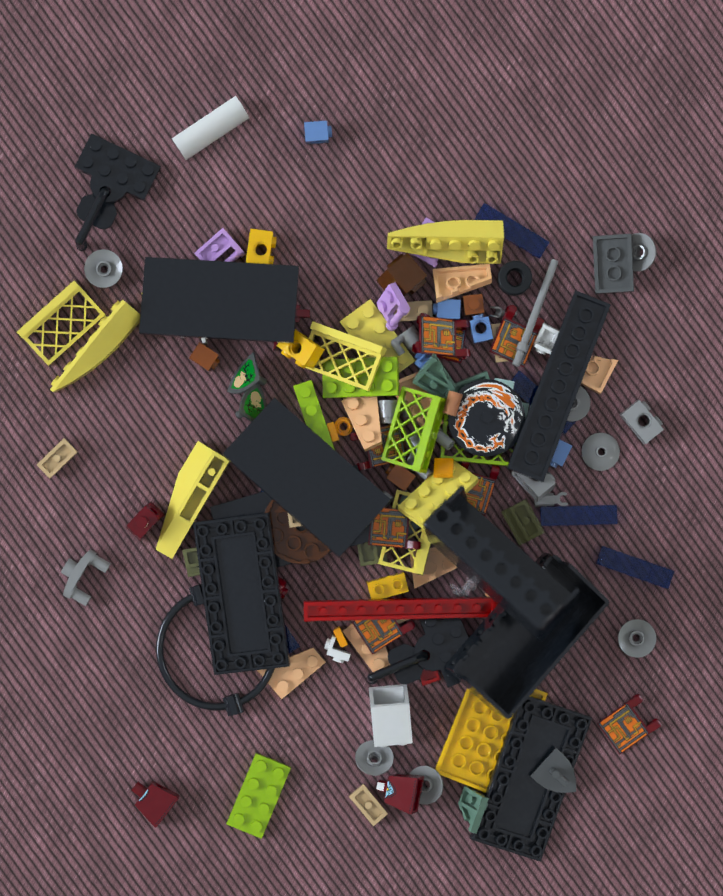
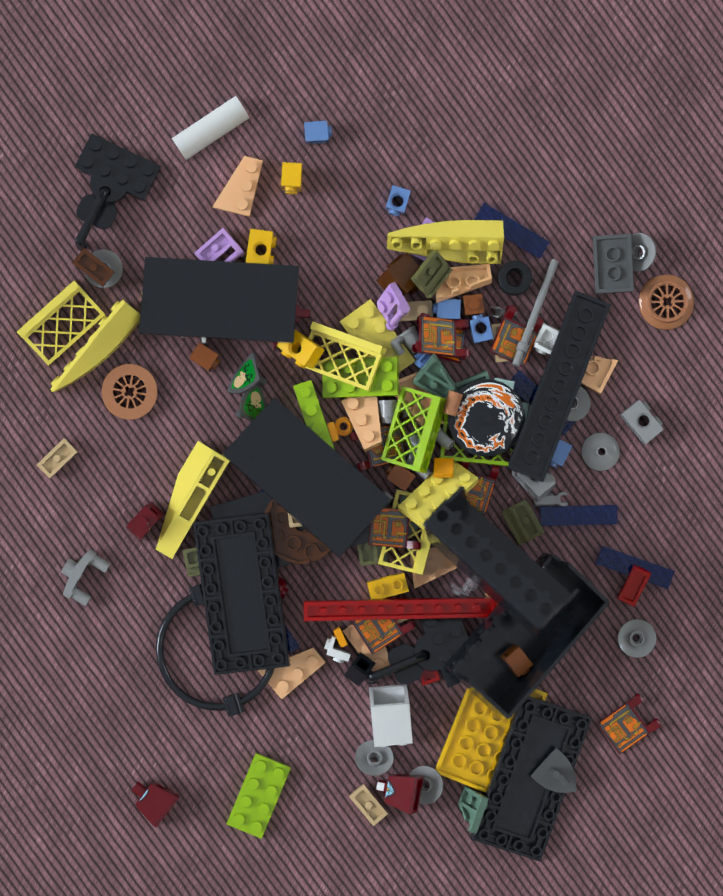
(93, 267): none -> reddish brown plate
(113, 378): none -> nougat piece
(241, 188): none -> light nougat wing
(291, 177): none -> yellow brick
(359, 669): none -> black brick
(401, 193): none -> medium blue brick
(431, 274): none -> olive plate
(516, 661): none -> dark orange brick
(634, 585): none -> red tile
(649, 313): none -> nougat piece

